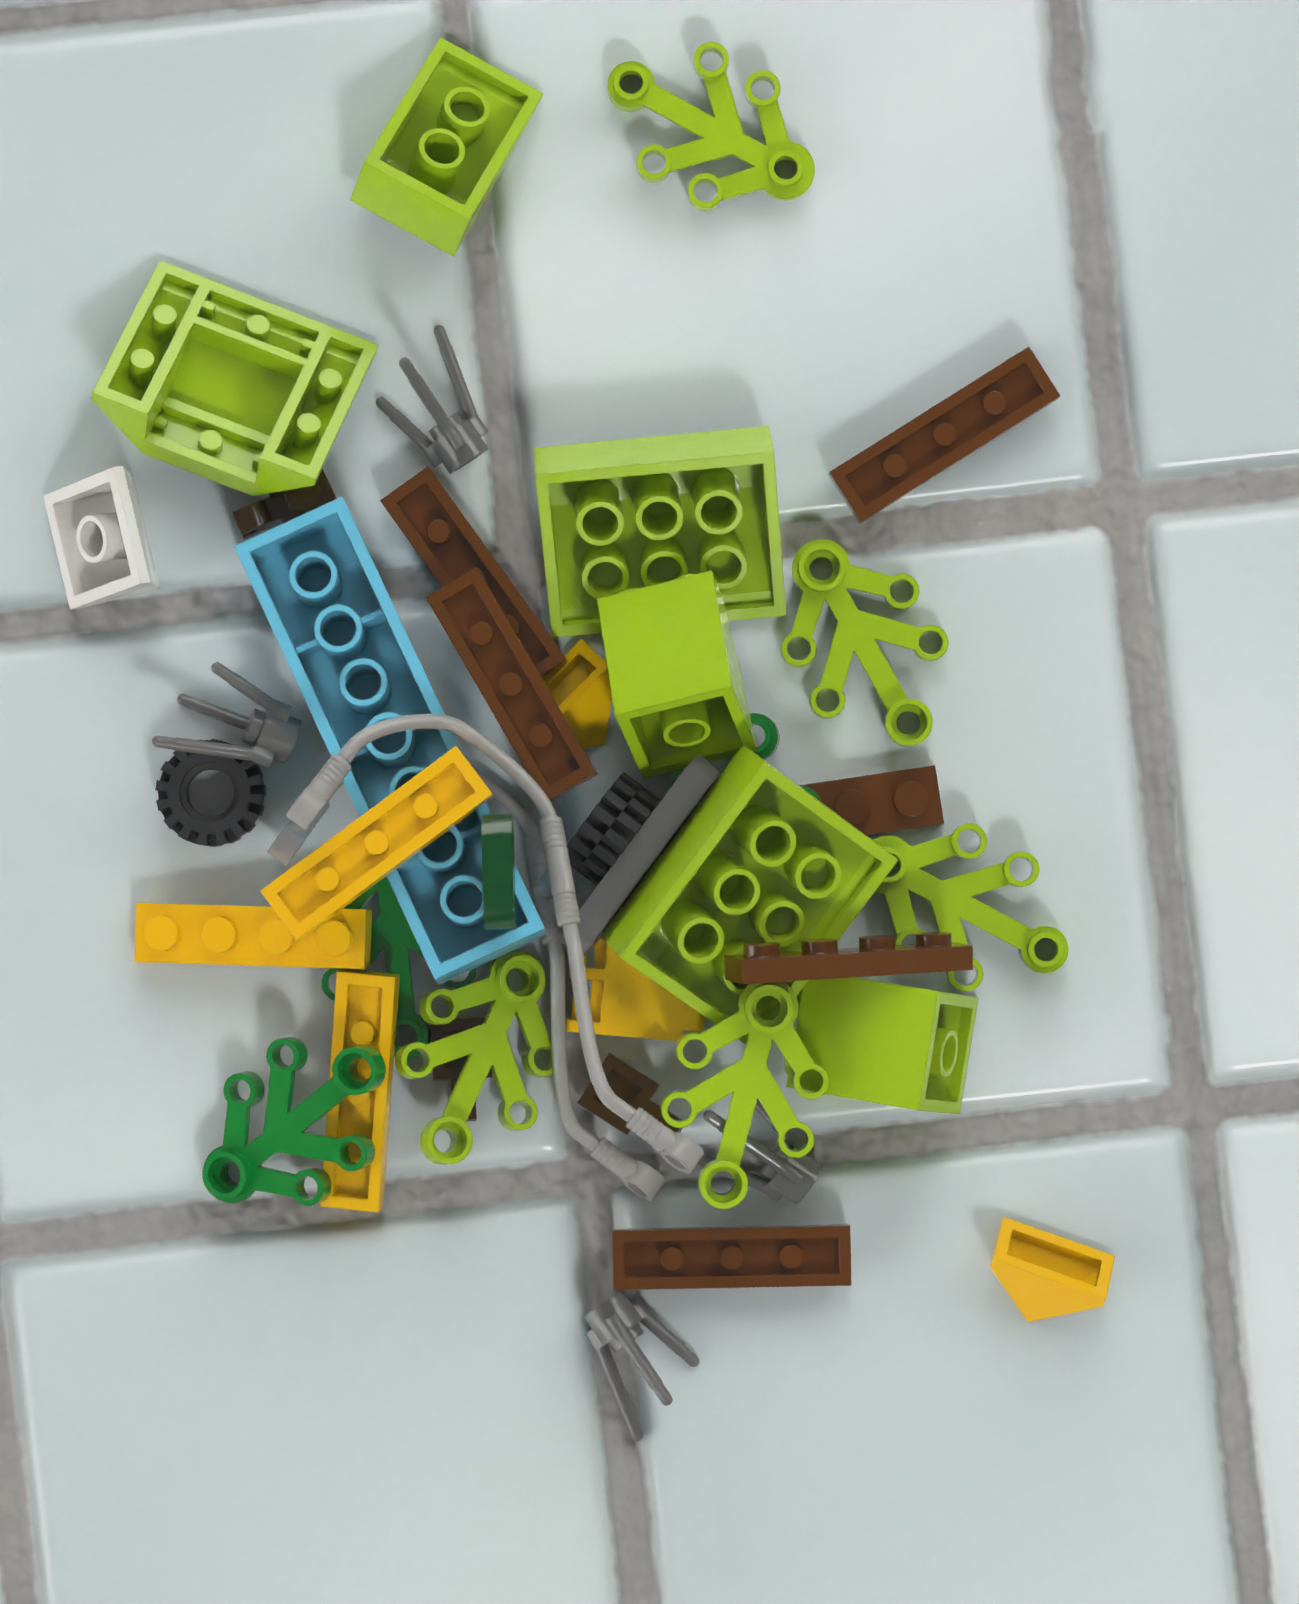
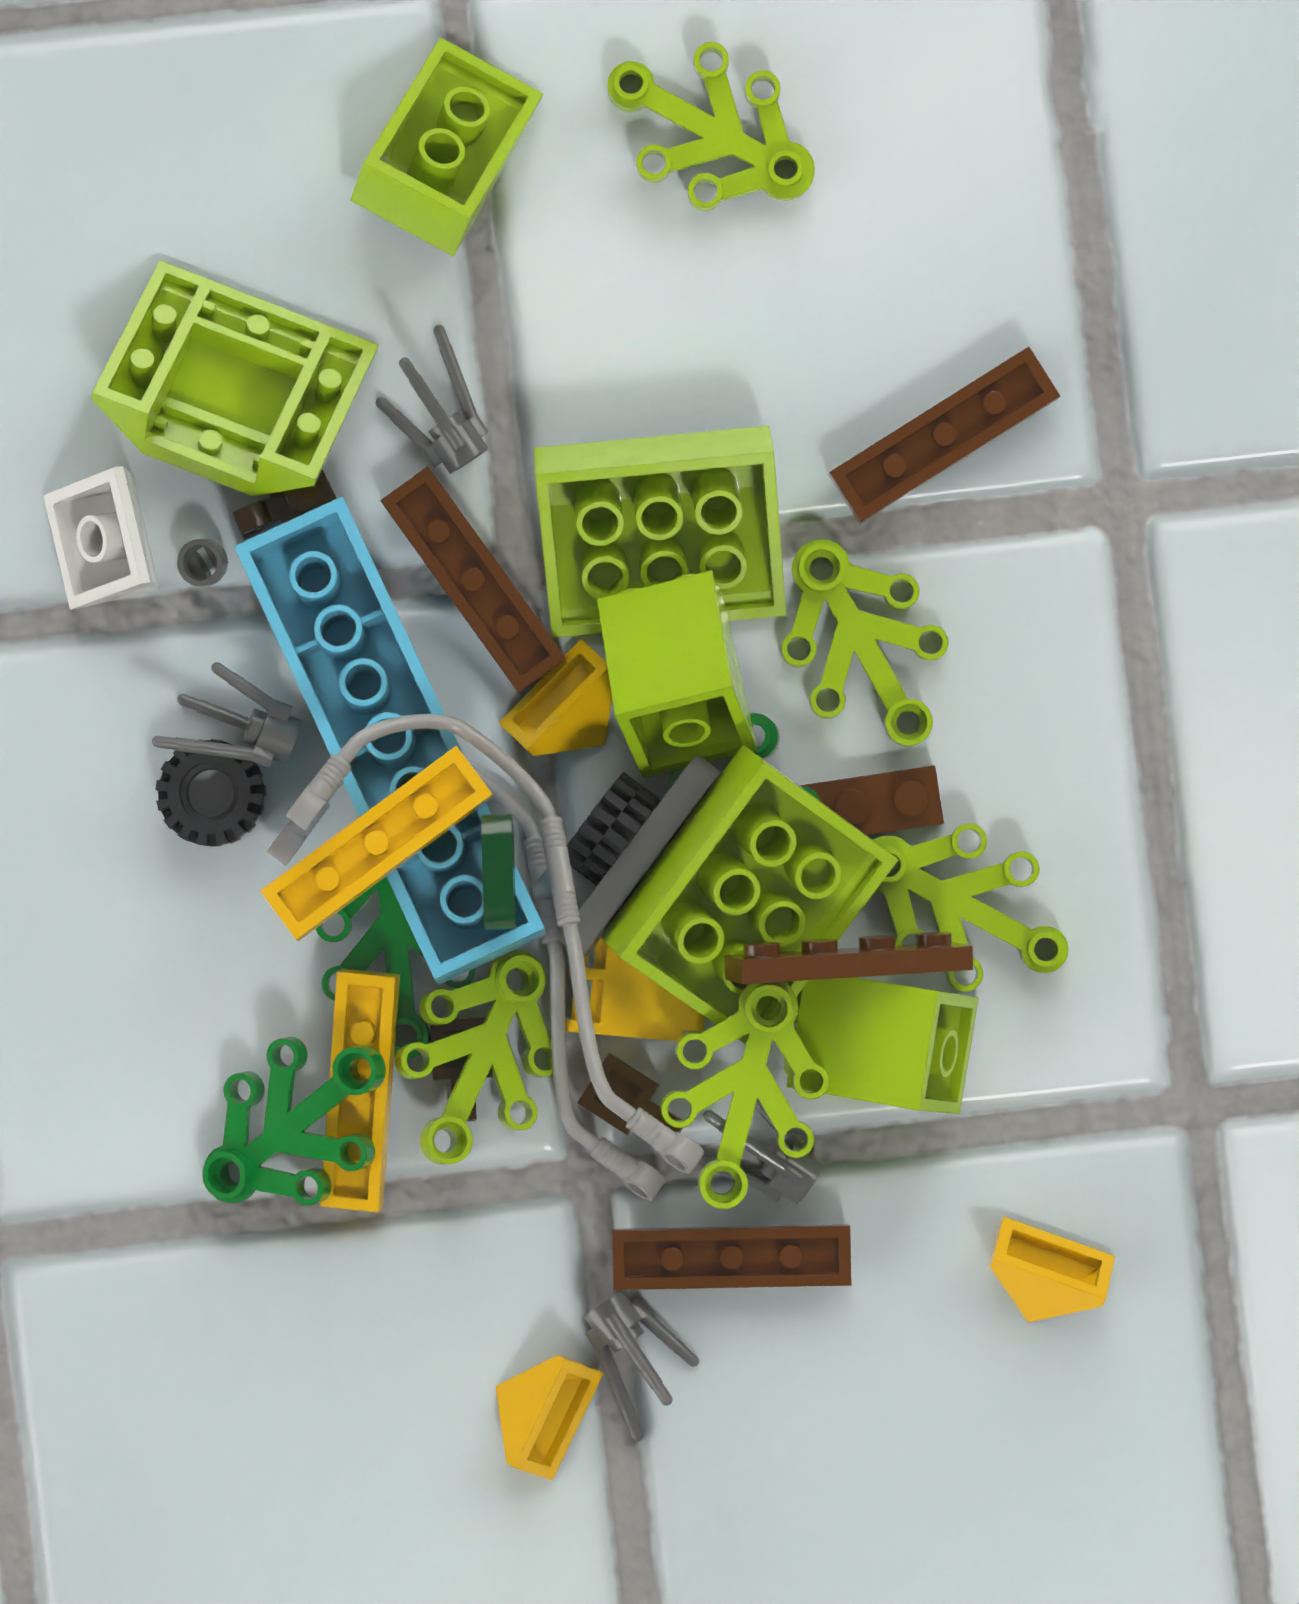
(193, 567): none -> dark grey hinge
(248, 937): yellow plate -> none
(511, 685): reddish brown plate -> none
(543, 1412): none -> yellow slope

